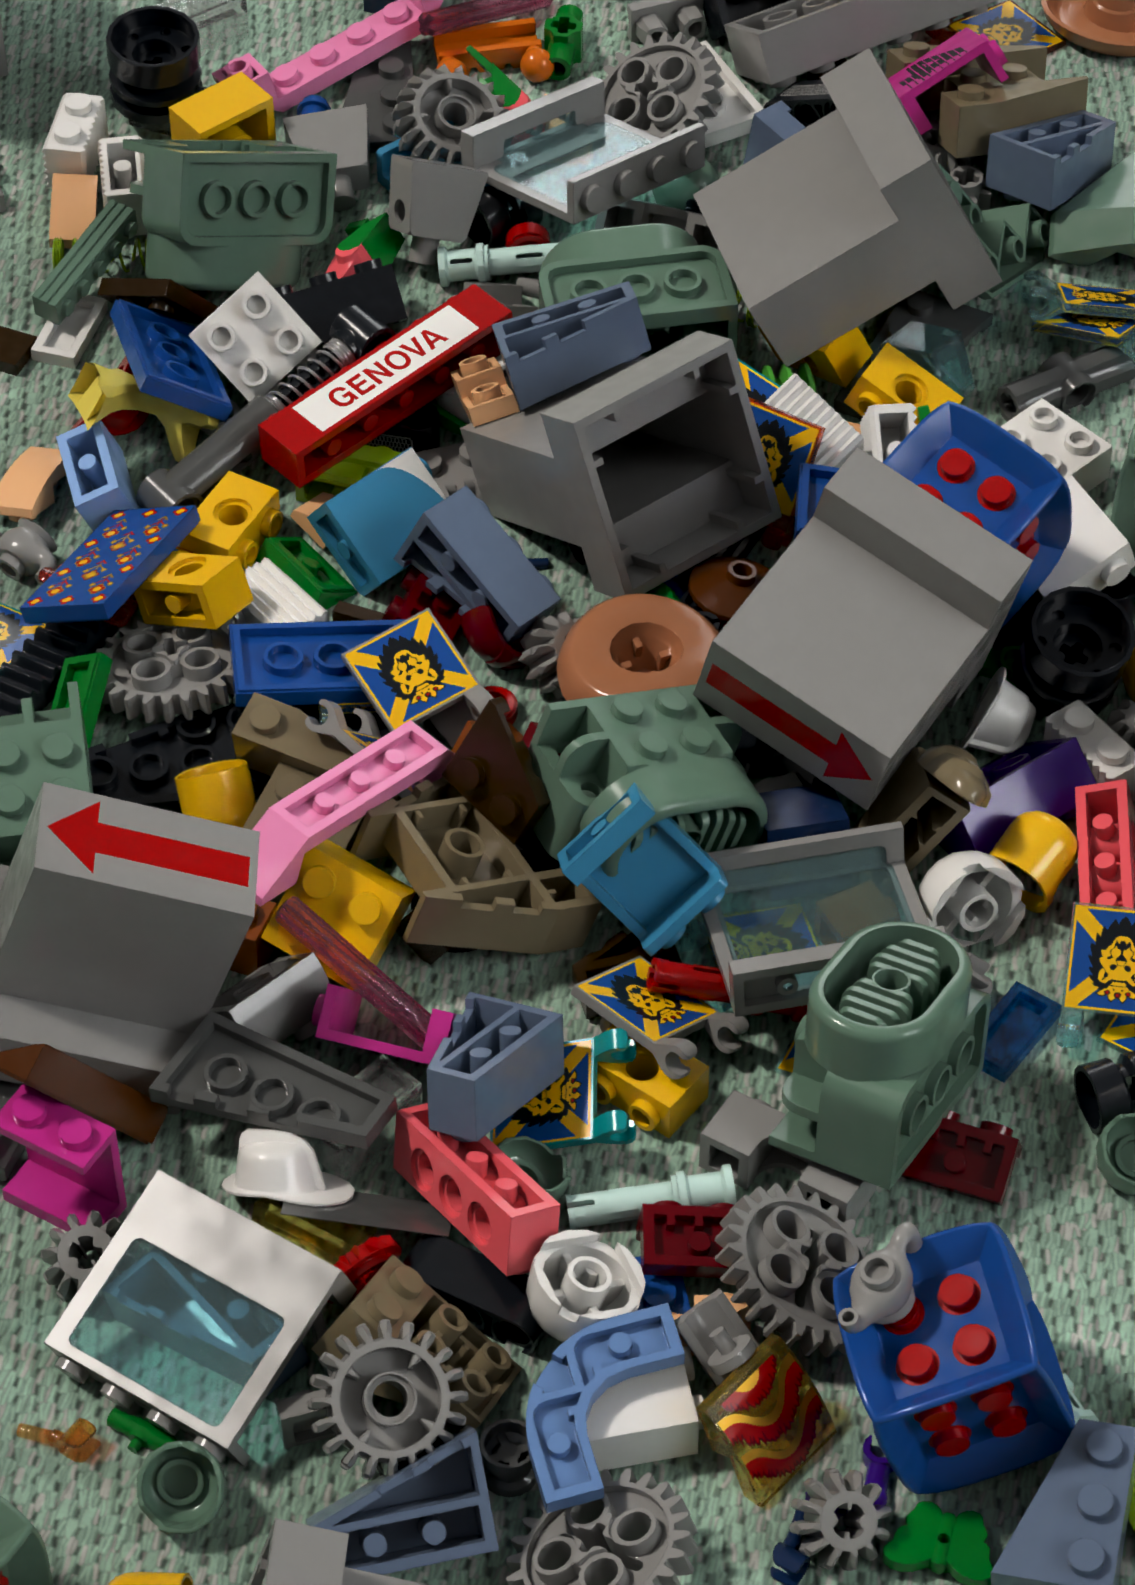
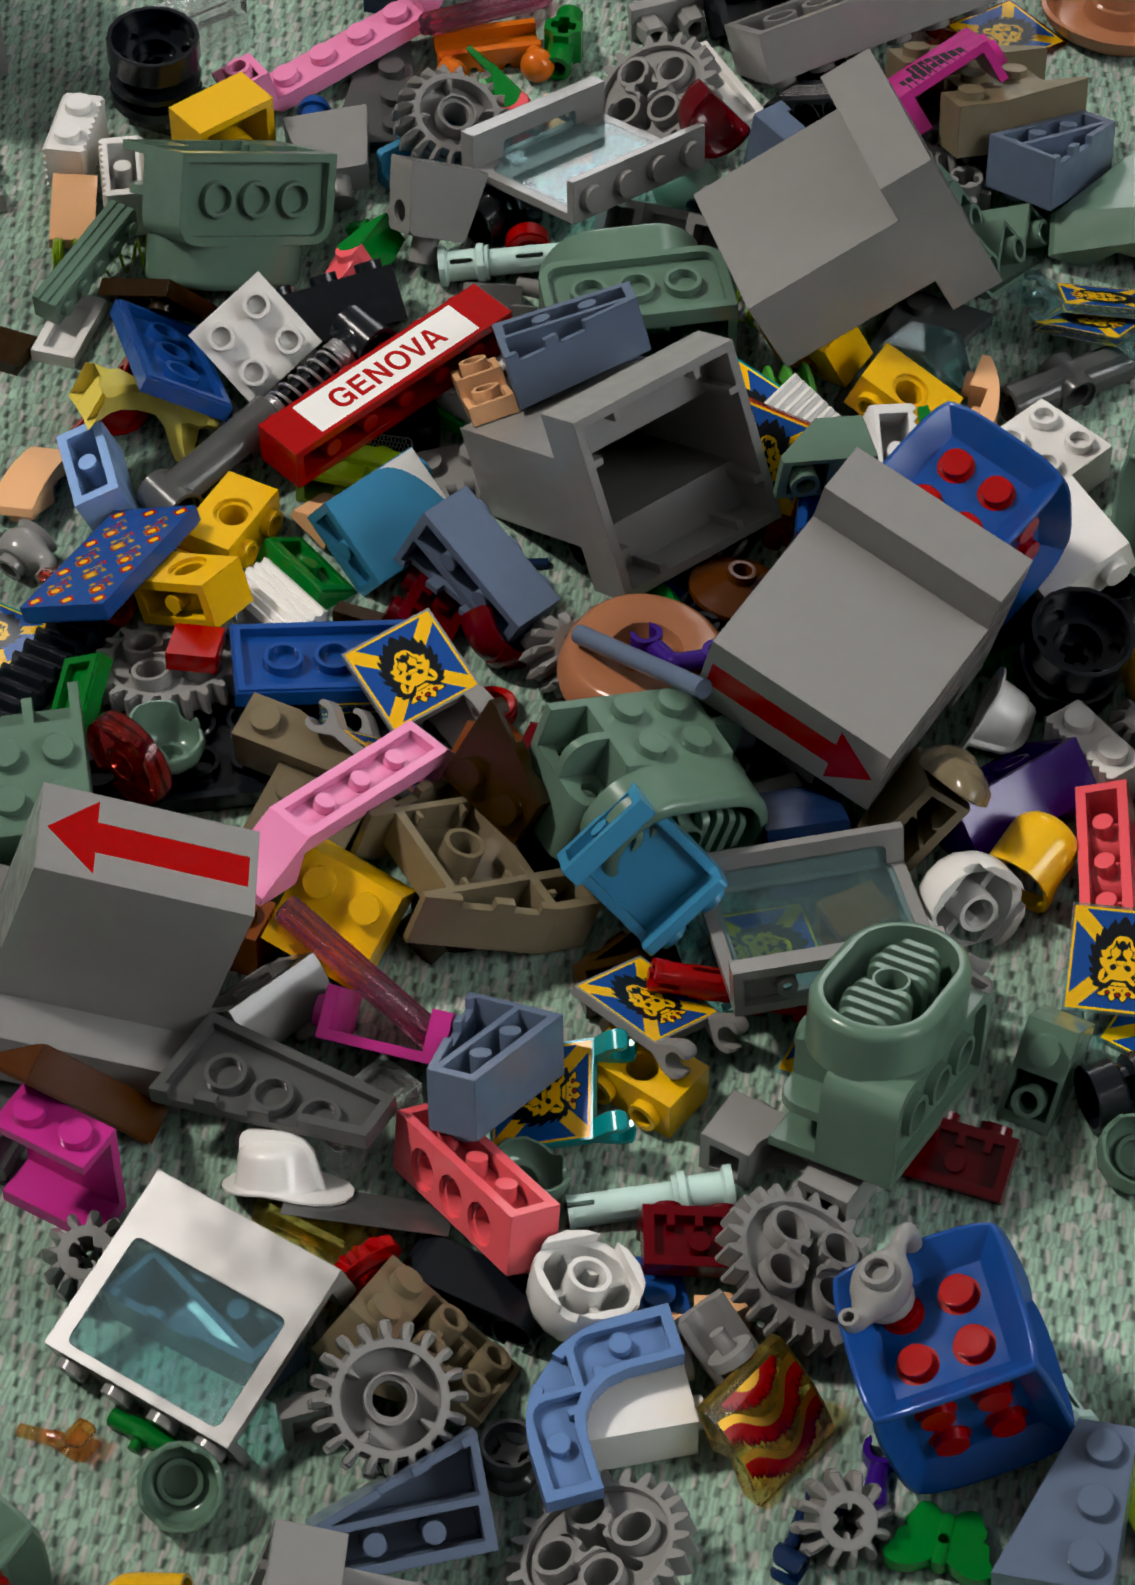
(131, 756): none -> clear red tile
(176, 737): none -> sand green hair
(195, 648): none -> red tile
(217, 792): yellow helmet -> none
(642, 661): none -> sand blue bar
(655, 646): none -> dark purple arm
(722, 125): none -> dark red helmet
(819, 455): none -> sand green slope
(983, 389): none -> light nougat slope
(1016, 1028): clear blue tile -> none
(1044, 1068): none -> sand green slope

